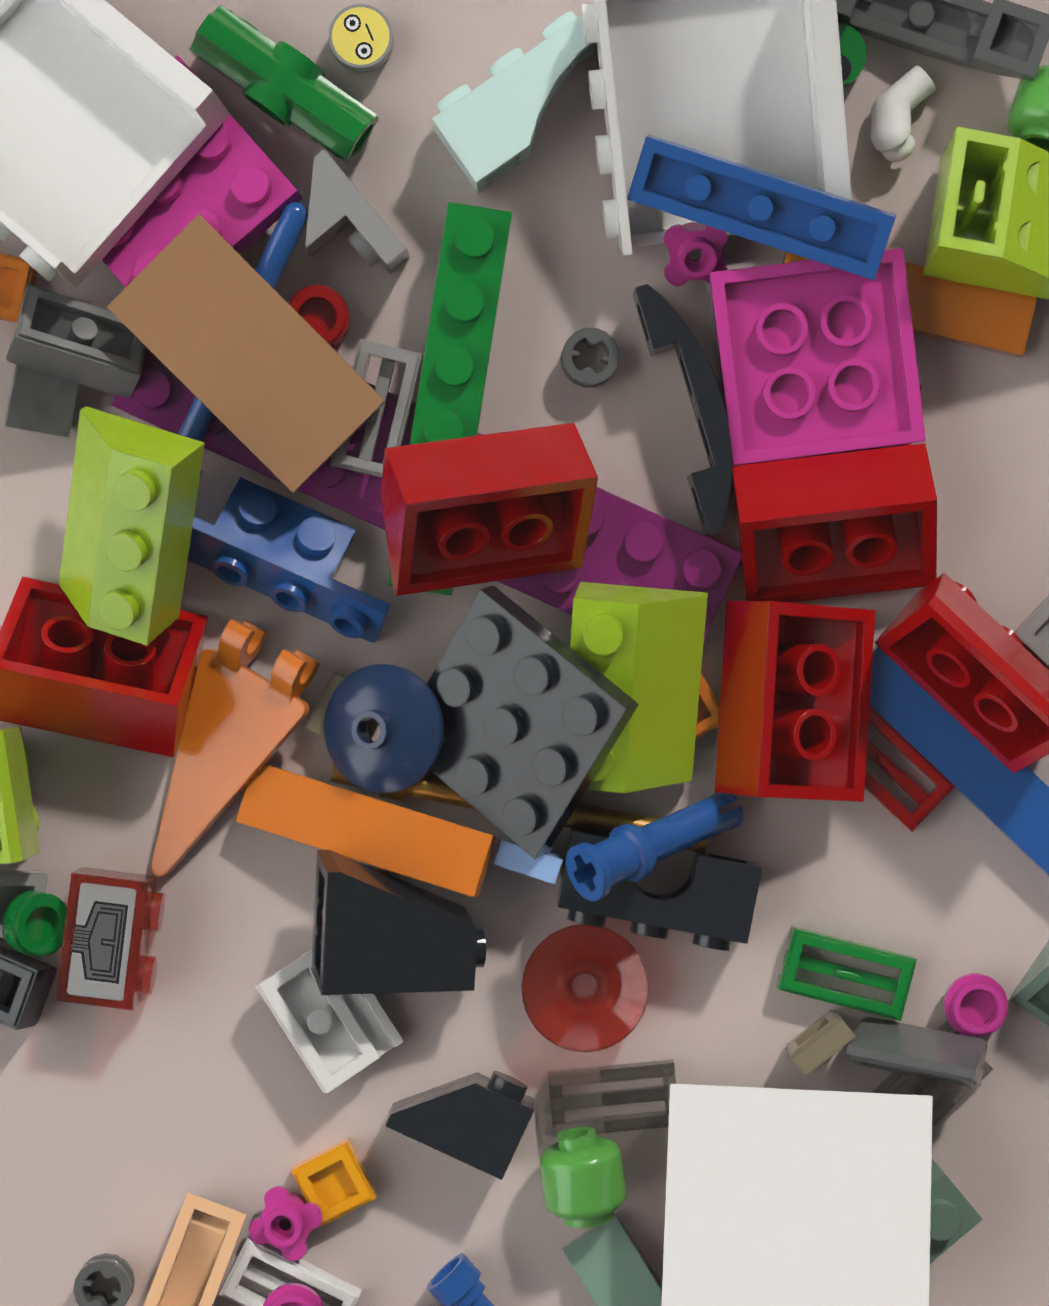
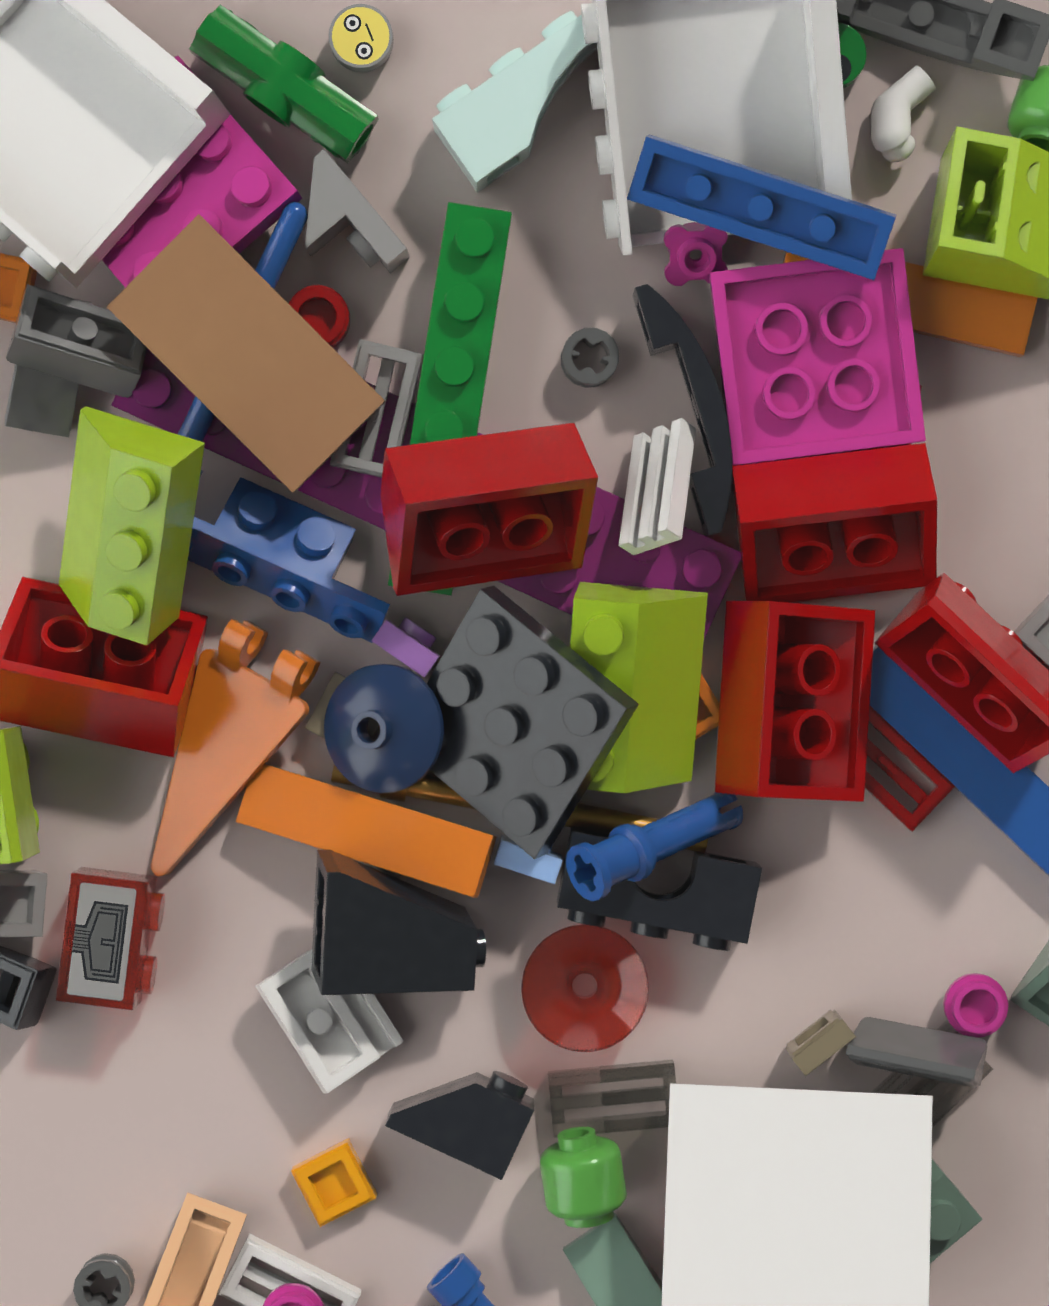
(35, 923): green tile -> none
(287, 1205): dark pink plate -> none
(408, 644): none -> medium lavender plate
(657, 487): none -> white tile
(794, 959): green tile -> none

